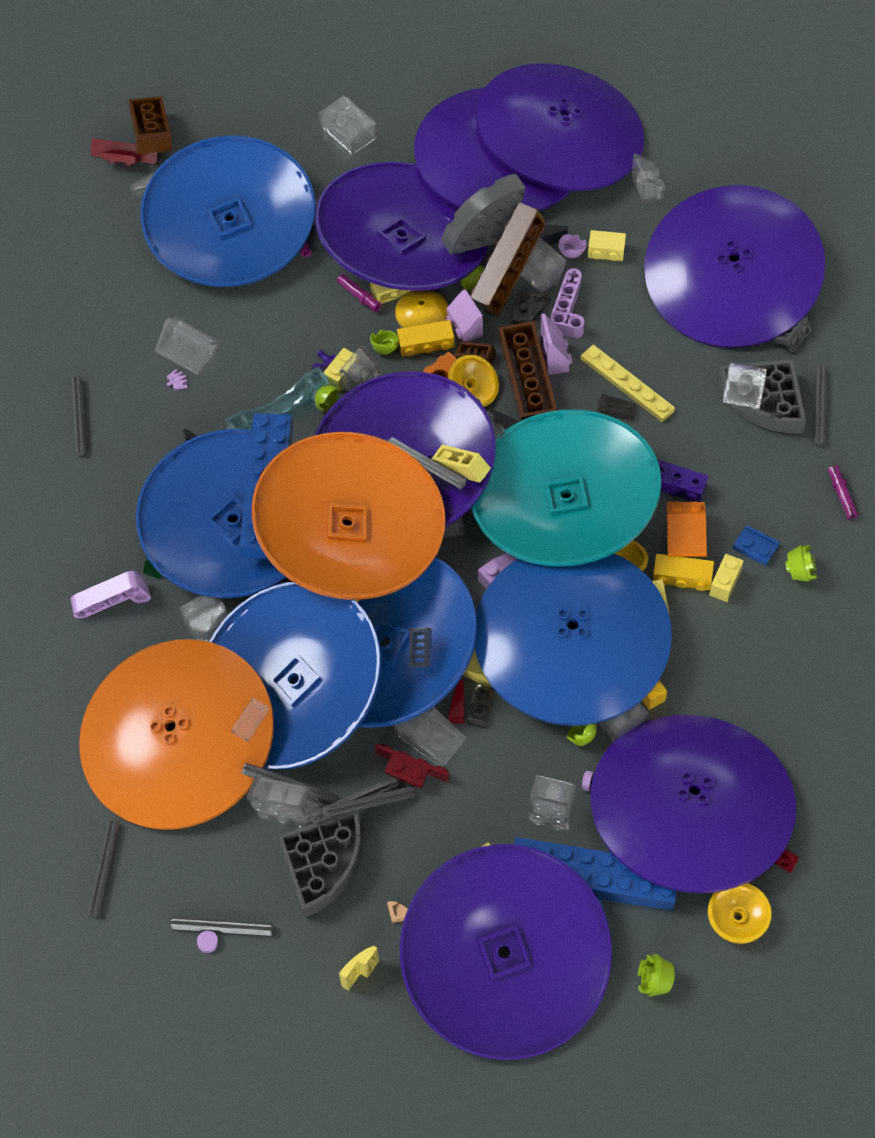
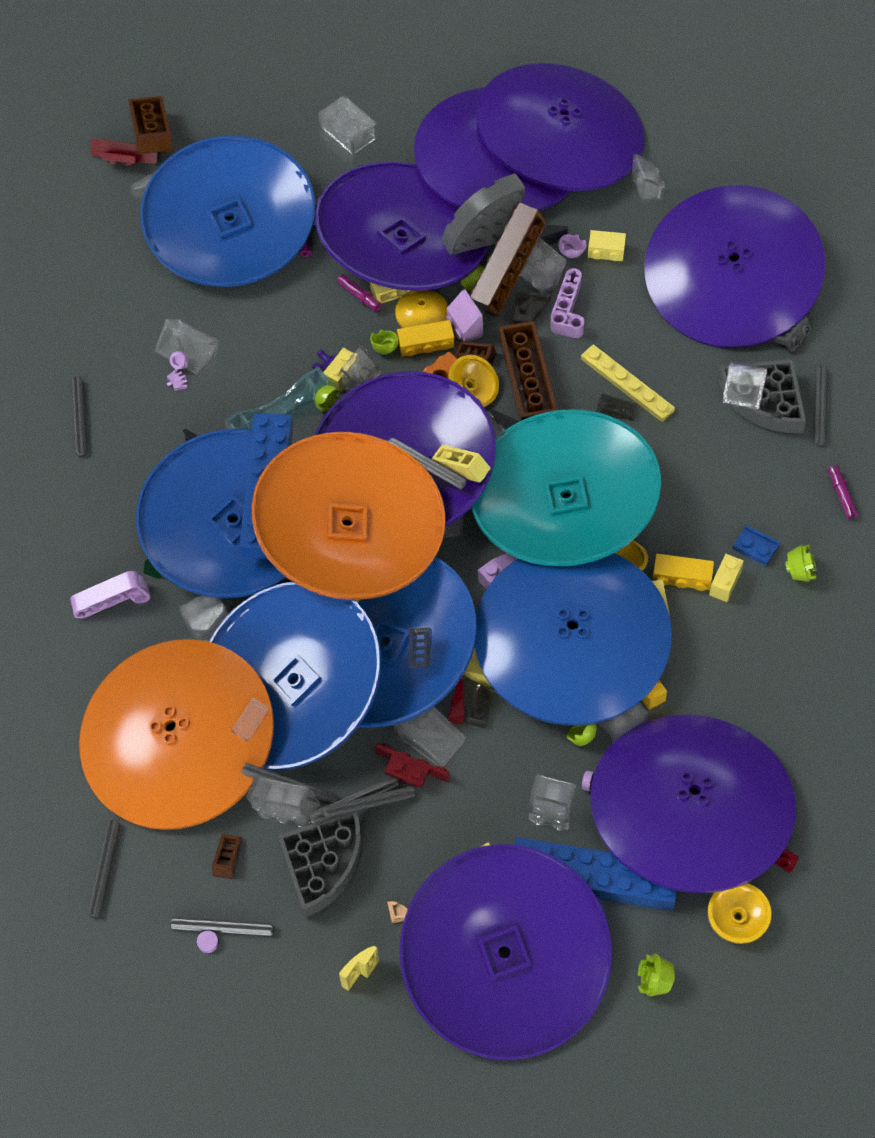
(179, 360): none -> lavender tile
(225, 868): none -> reddish brown slope
(554, 347): lavender slope -> none
(682, 482): dark purple brick -> none
(686, 529): orange slope -> none

